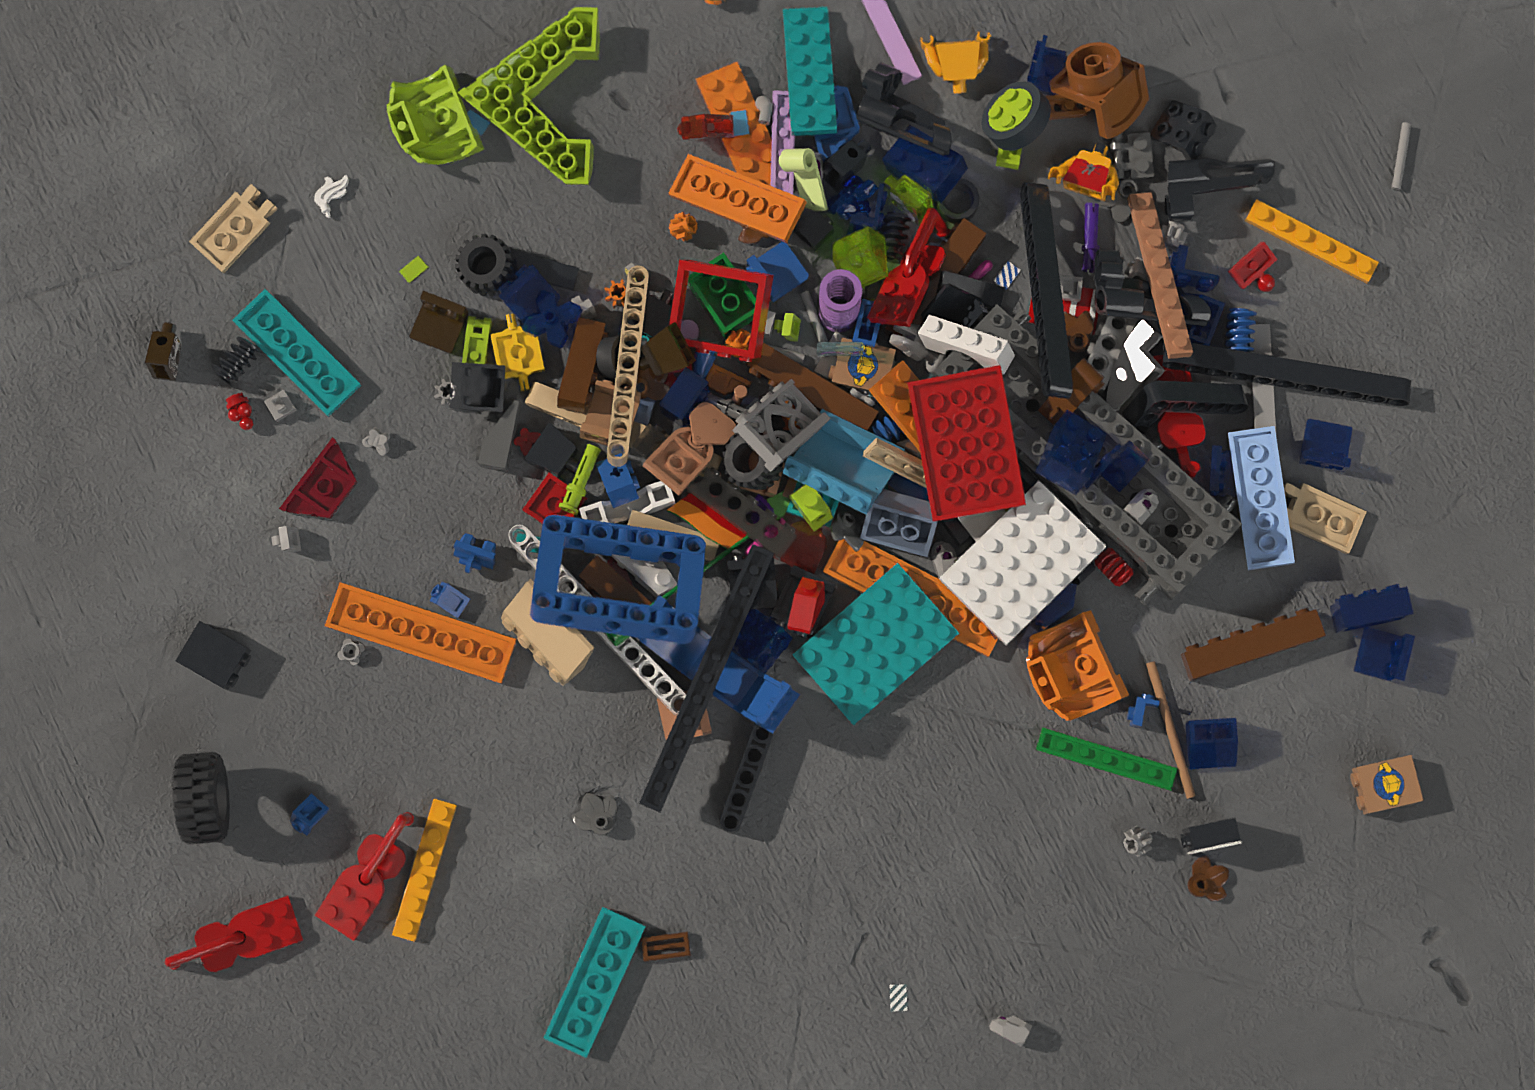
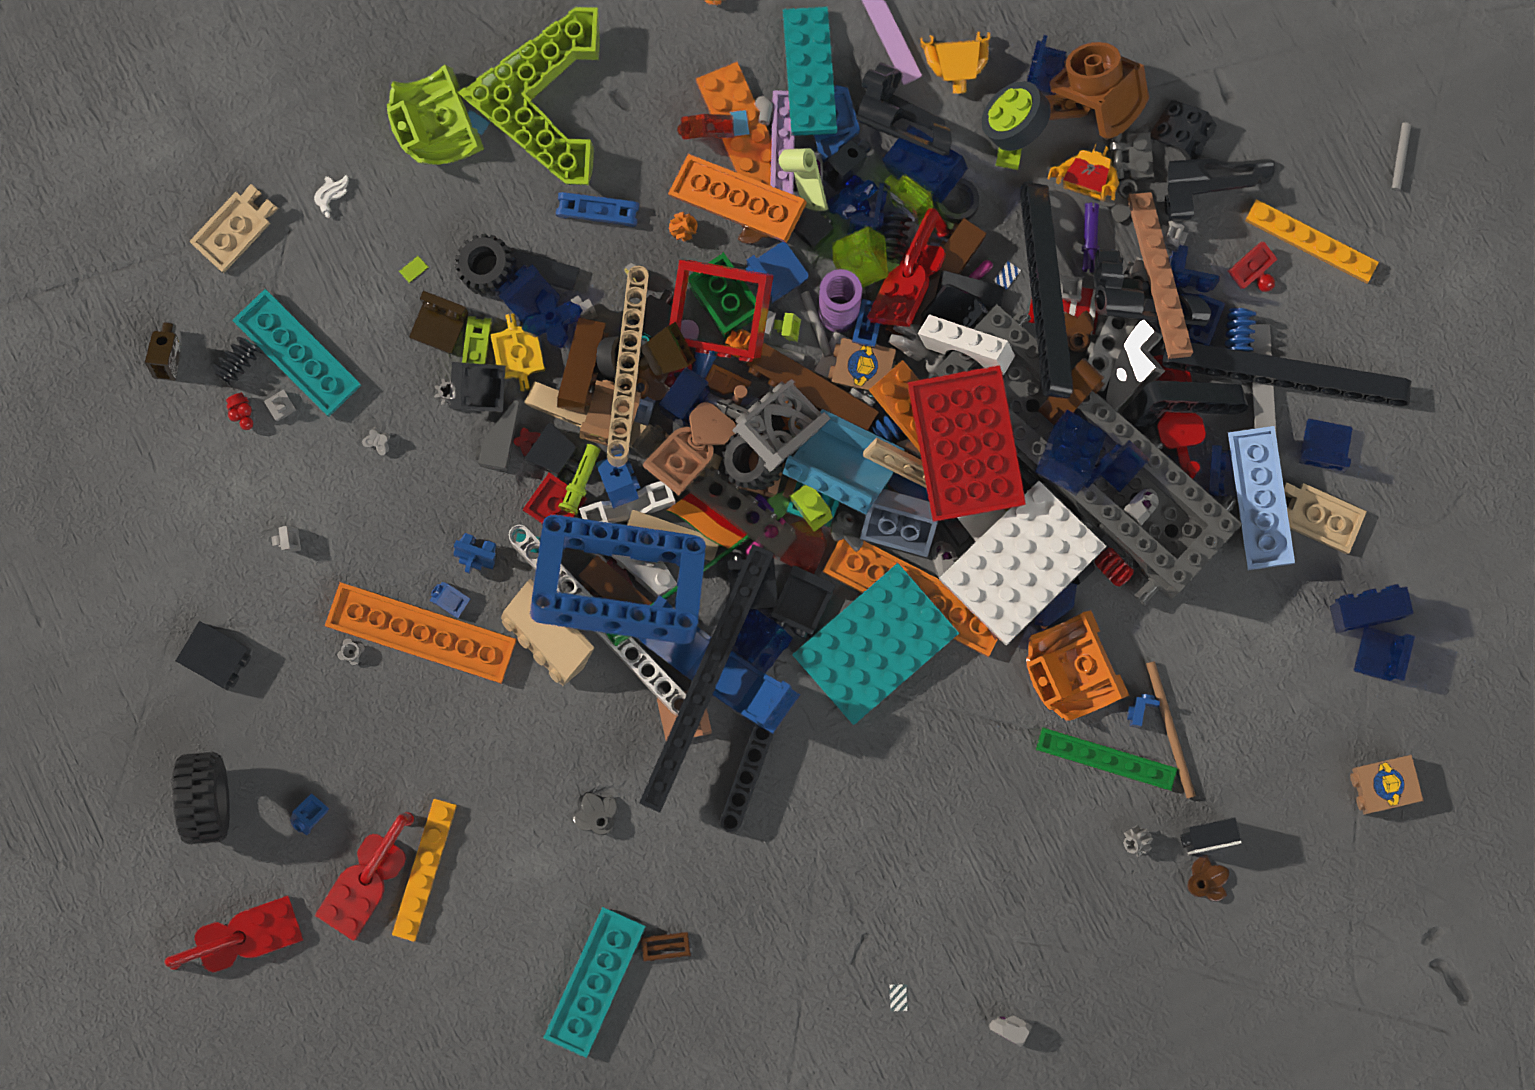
(323, 485): dark red wing -> none
(597, 209): none -> blue plate
(614, 298): orange gear -> none
(806, 605): red slope -> none
(840, 349): clear light blue tile -> none
(1212, 743): clear blue slope -> none
(1252, 645): reddish brown brick -> none

